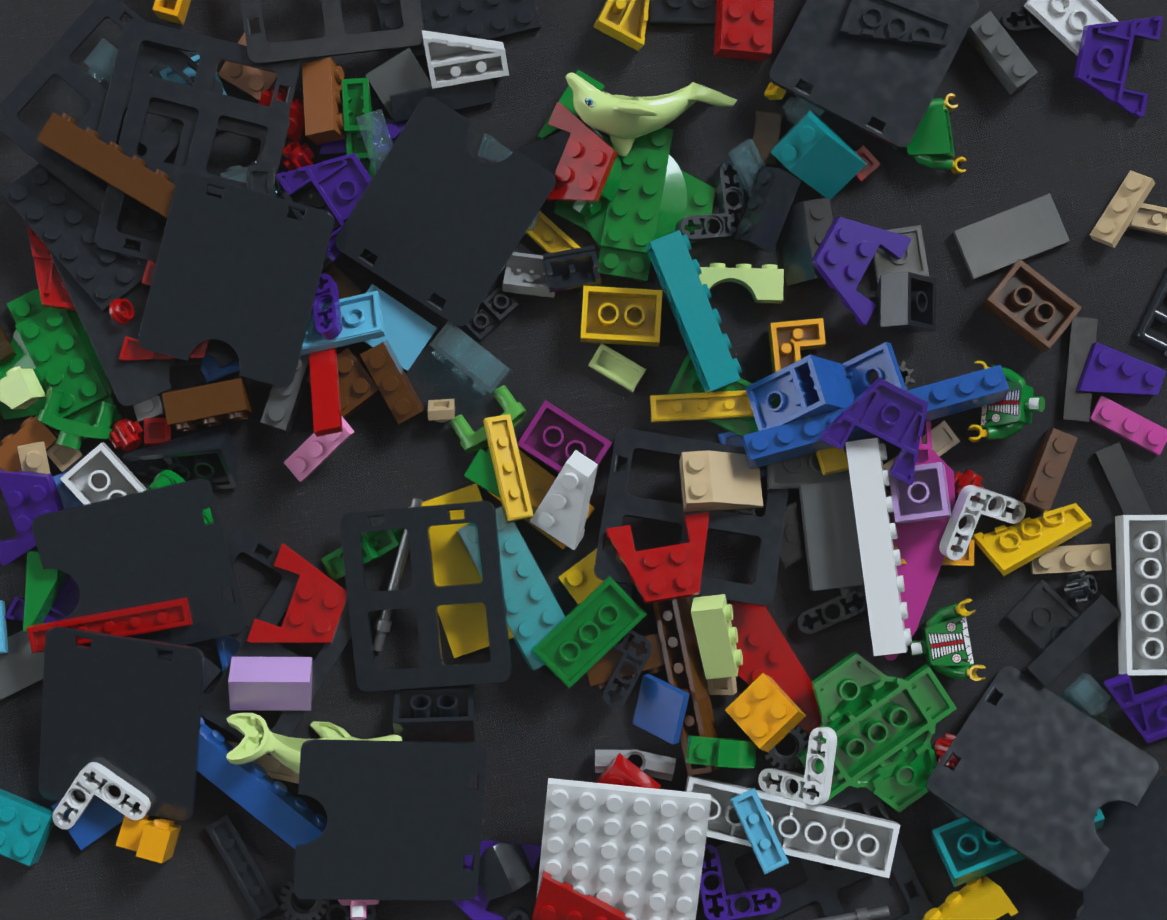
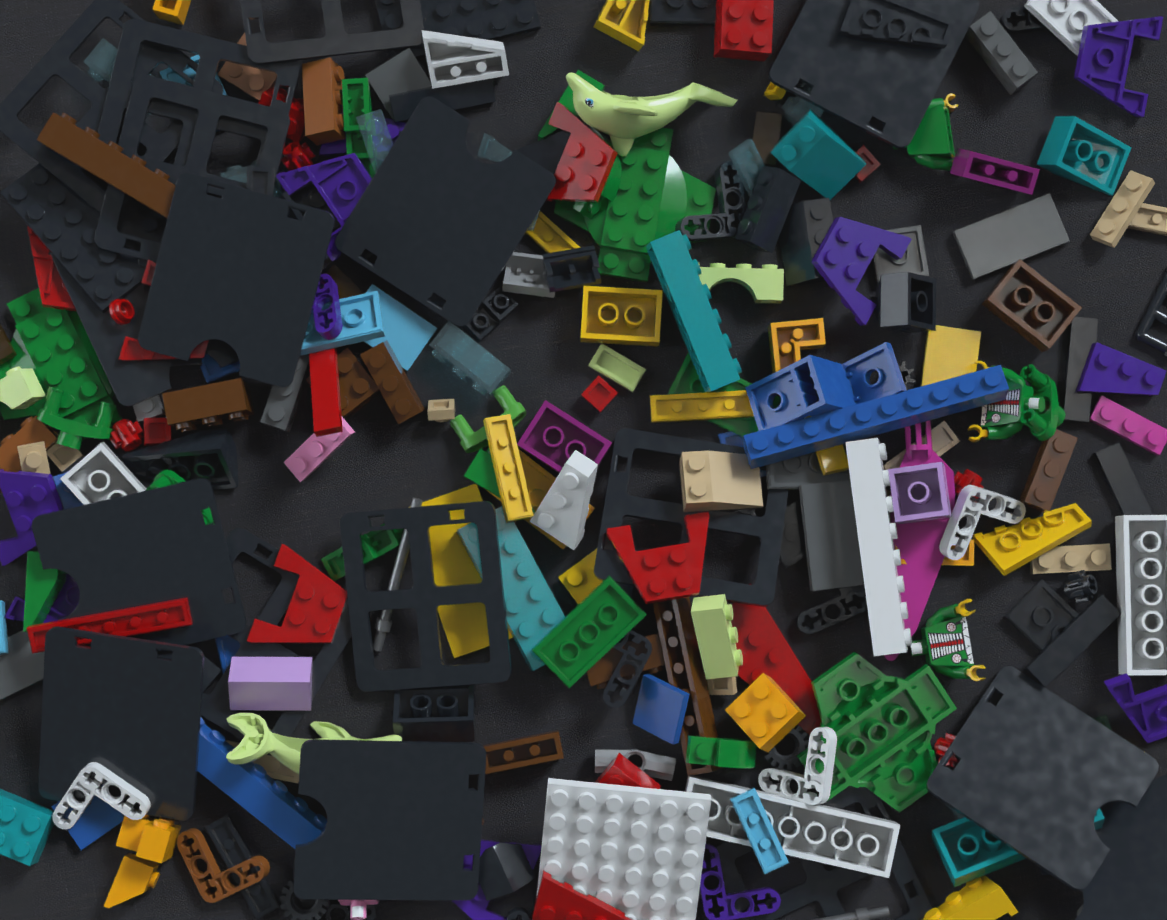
(132, 879): none -> light orange slope
(219, 879): none -> dark orange beam
(523, 751): none -> reddish brown brick
(599, 394): none -> red plate
(889, 415): dark purple wing -> none
(949, 354): none -> yellow tile
(994, 171): none -> magenta brick
(1042, 423): none -> green connector
(1084, 154): none -> teal slope
(1088, 695): clear light blue brick -> none

